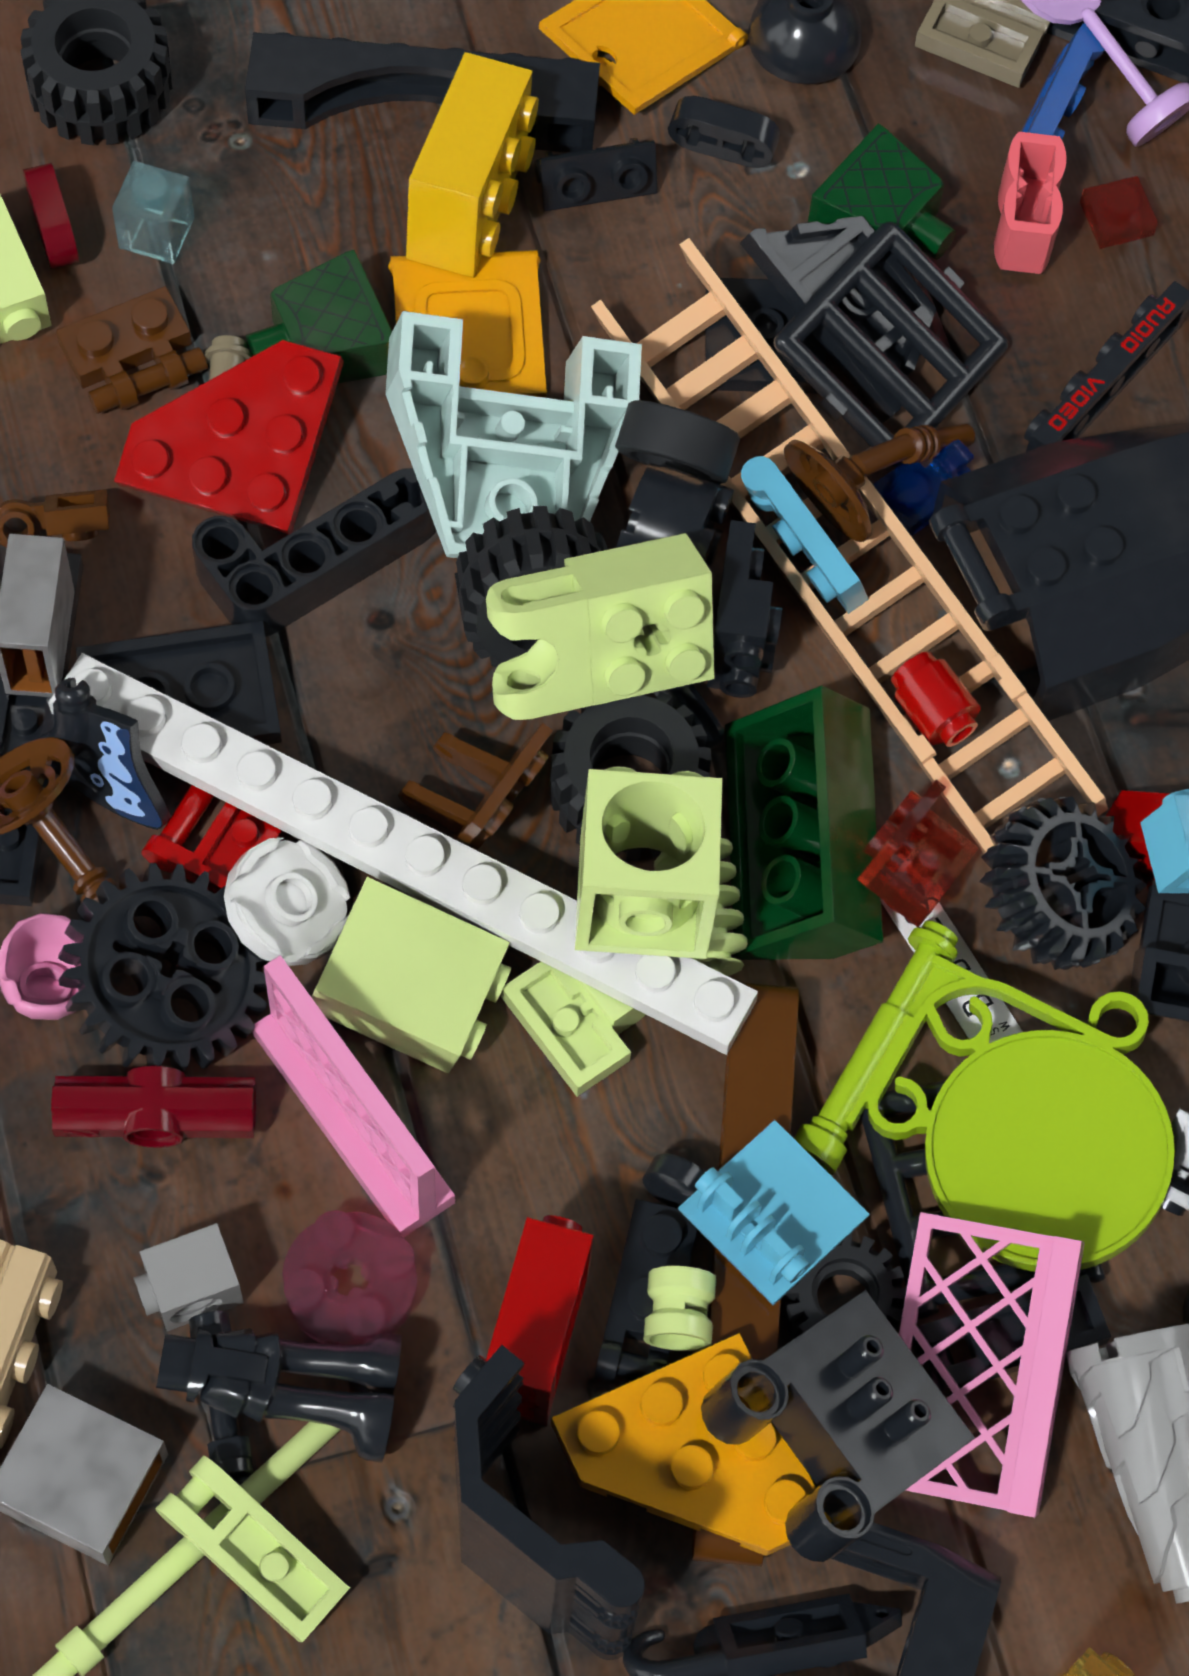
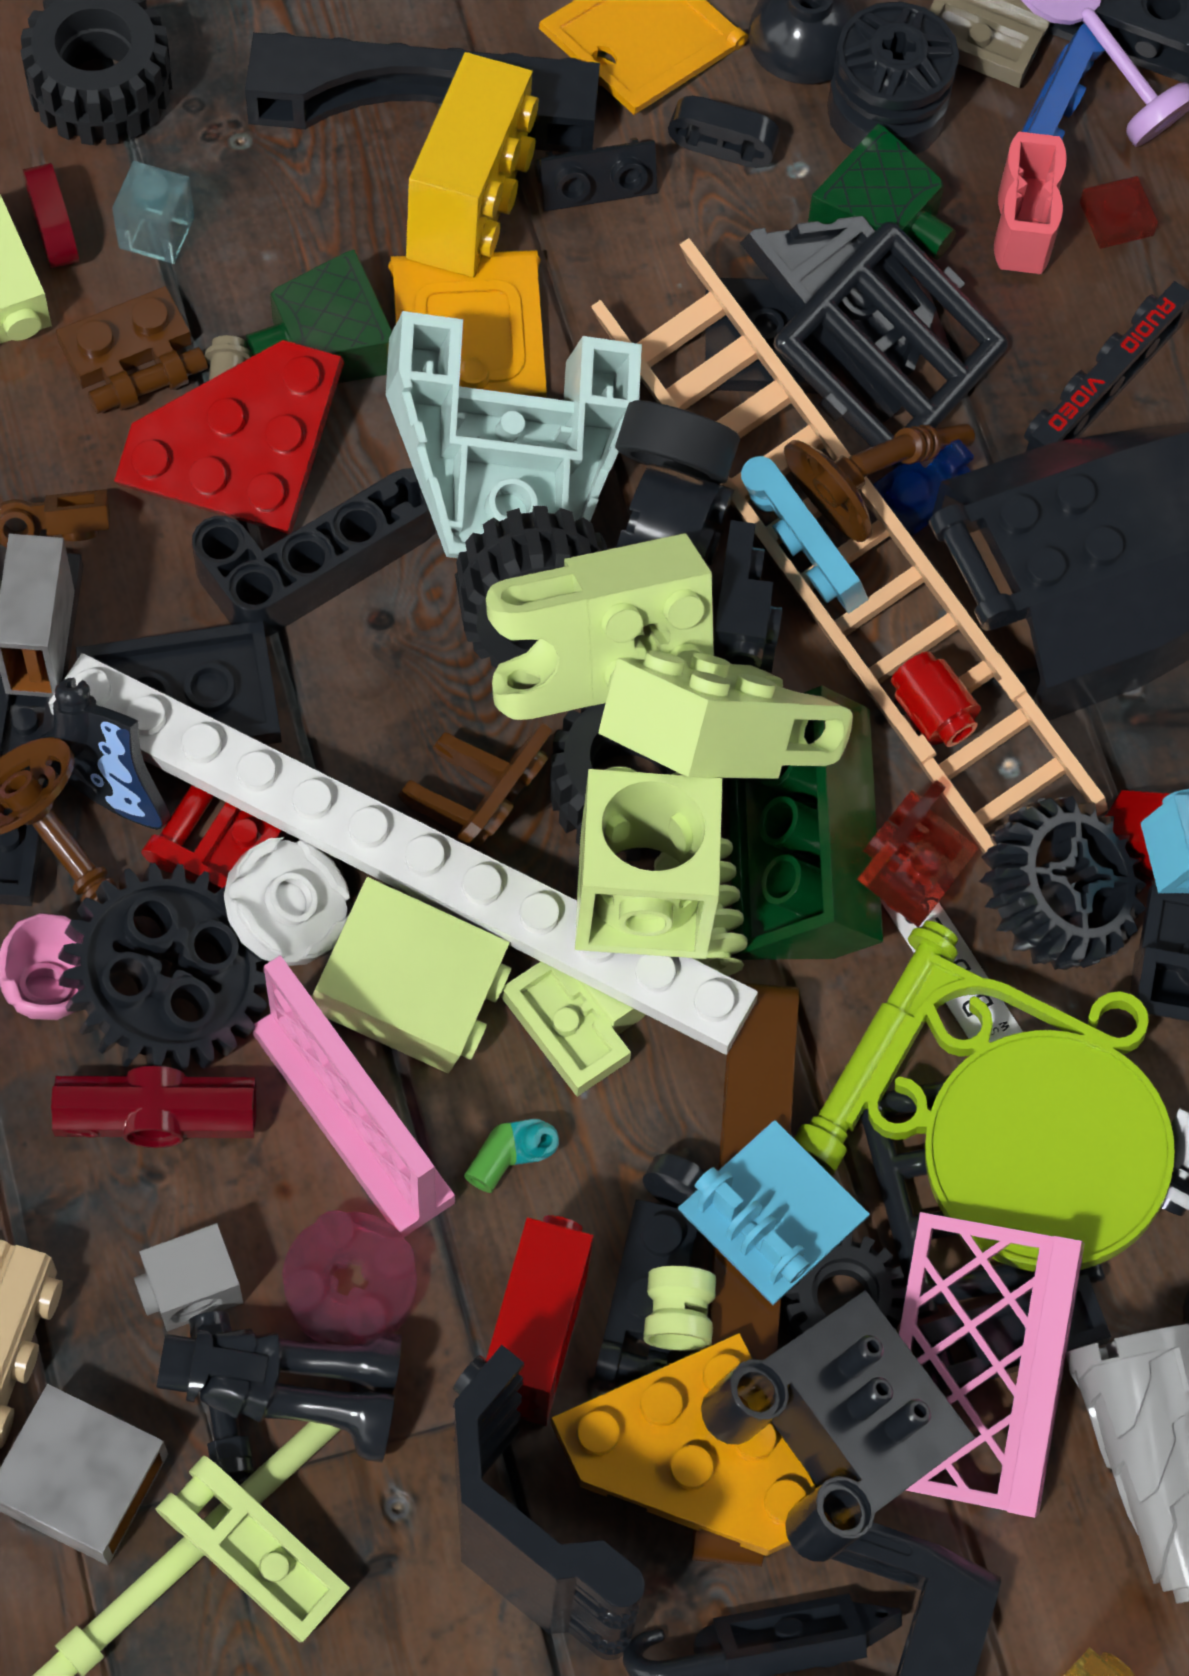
(511, 1145): none -> arm
(718, 717): none -> yellowish green brick
(893, 71): none -> black wheel

